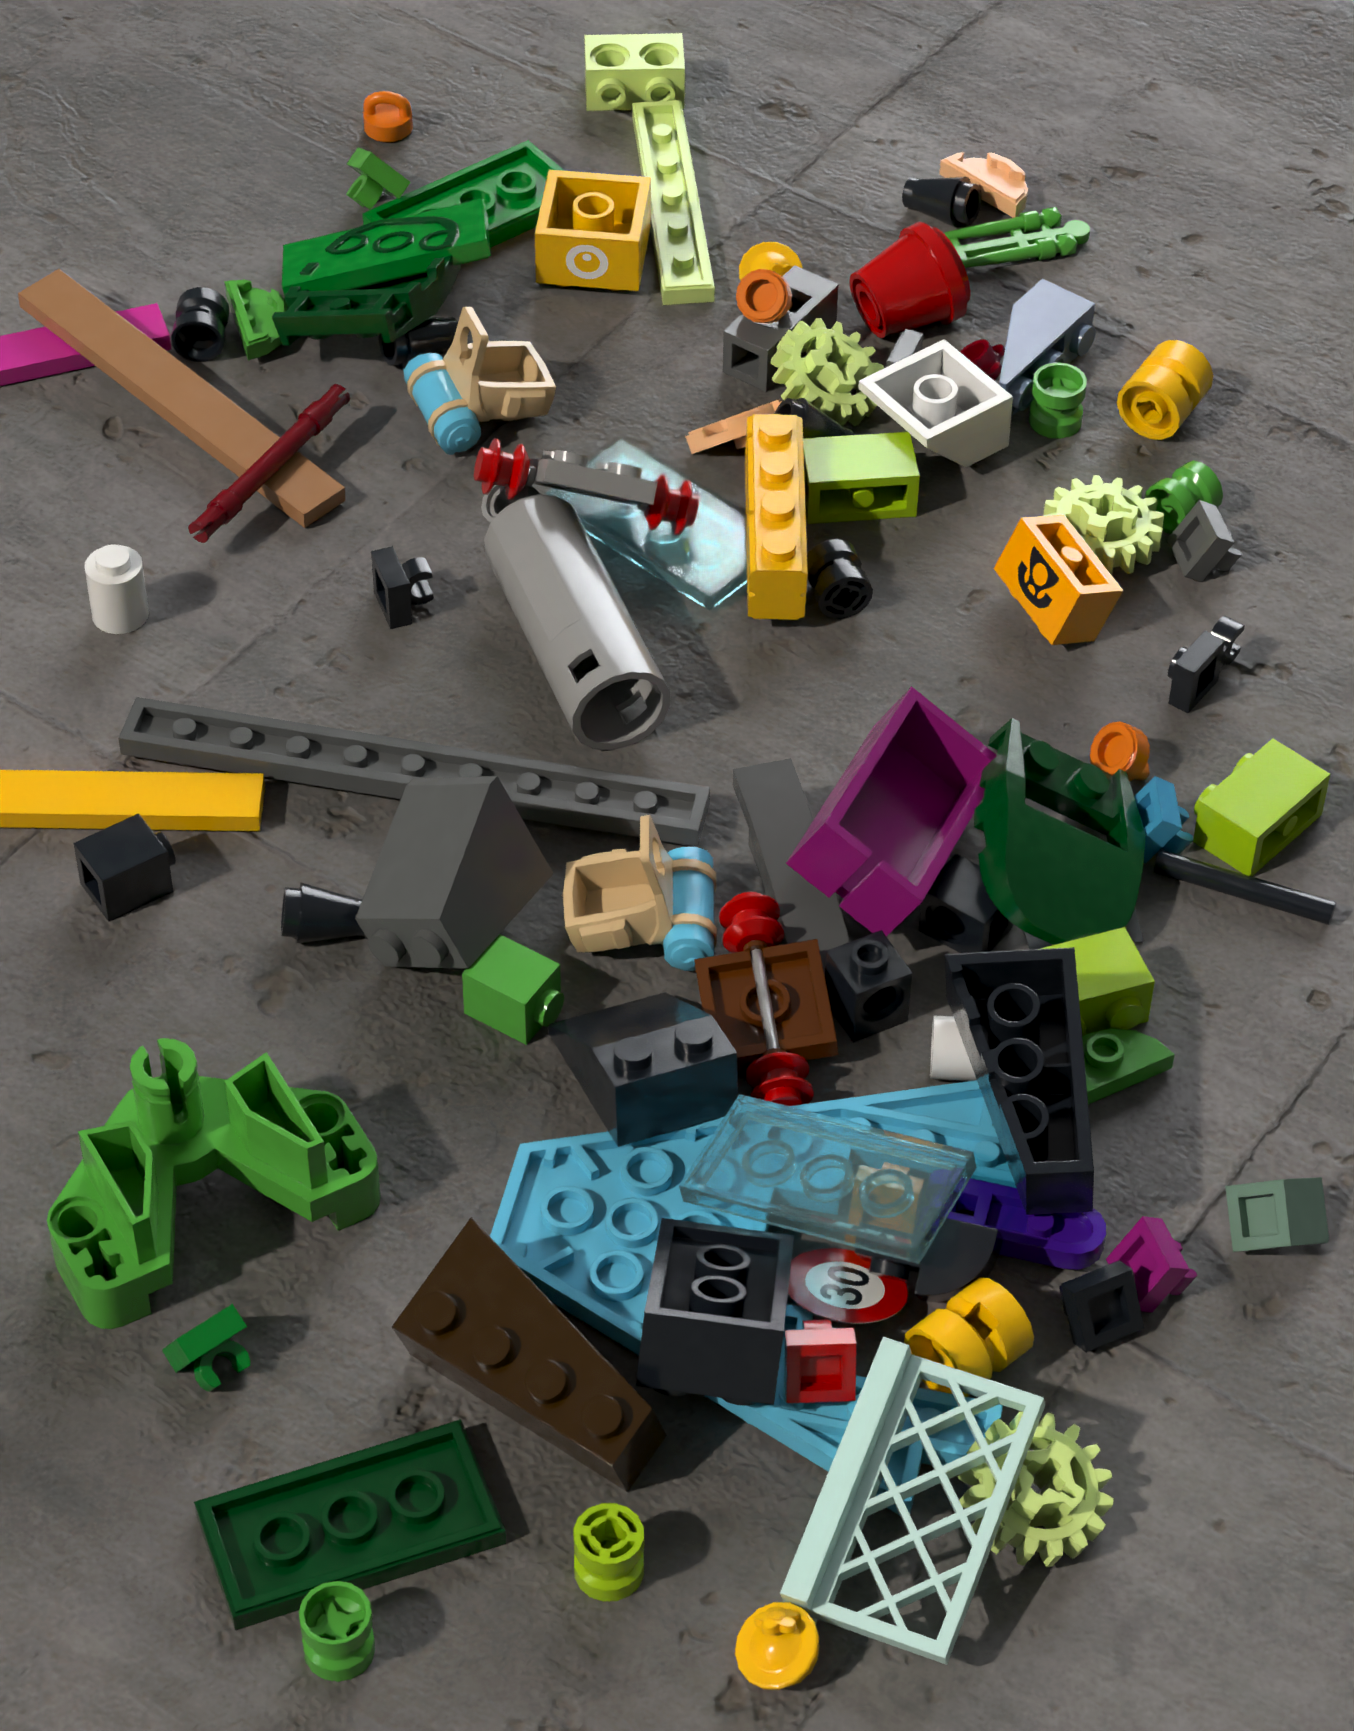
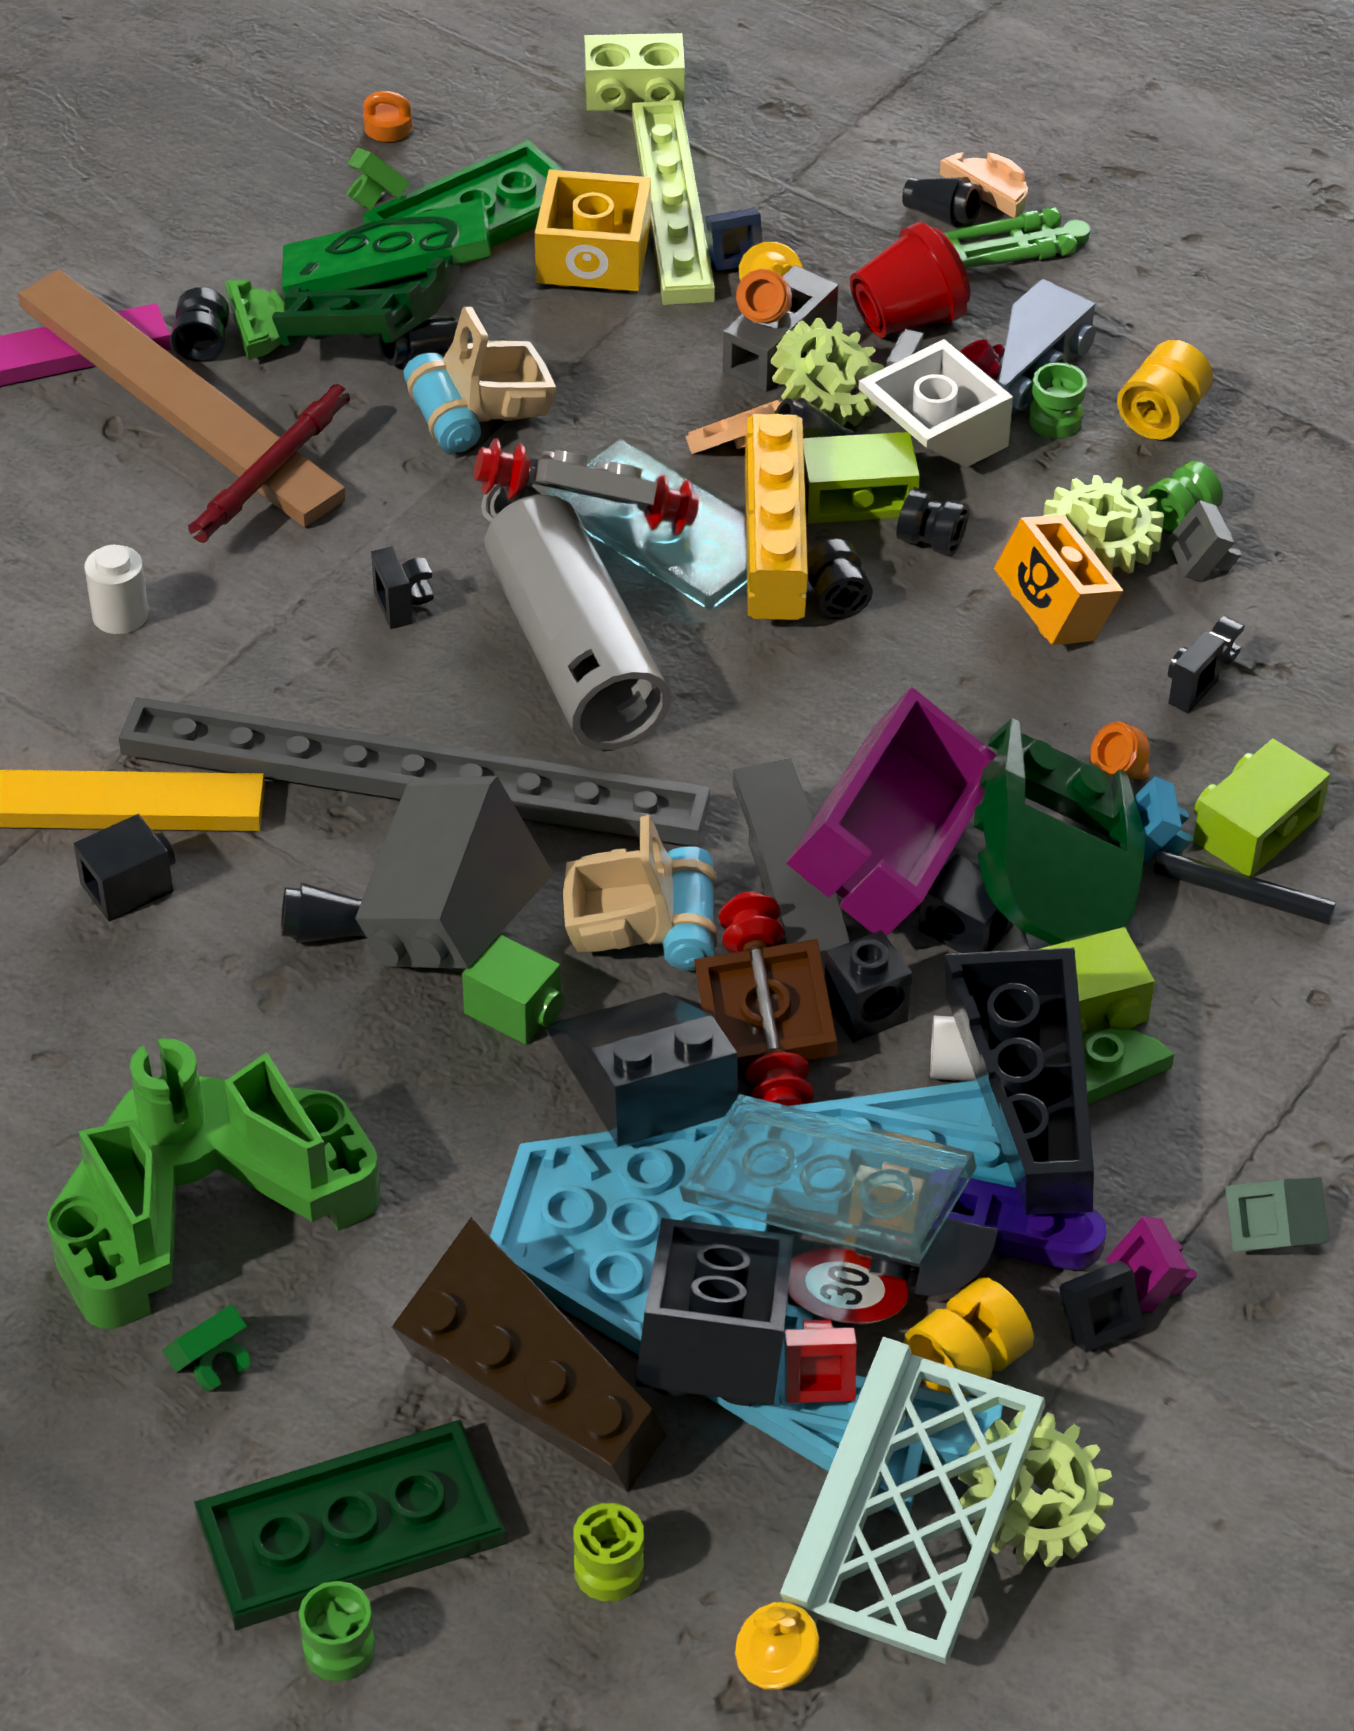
(732, 236): none -> dark blue tile
(932, 521): none -> black wheel

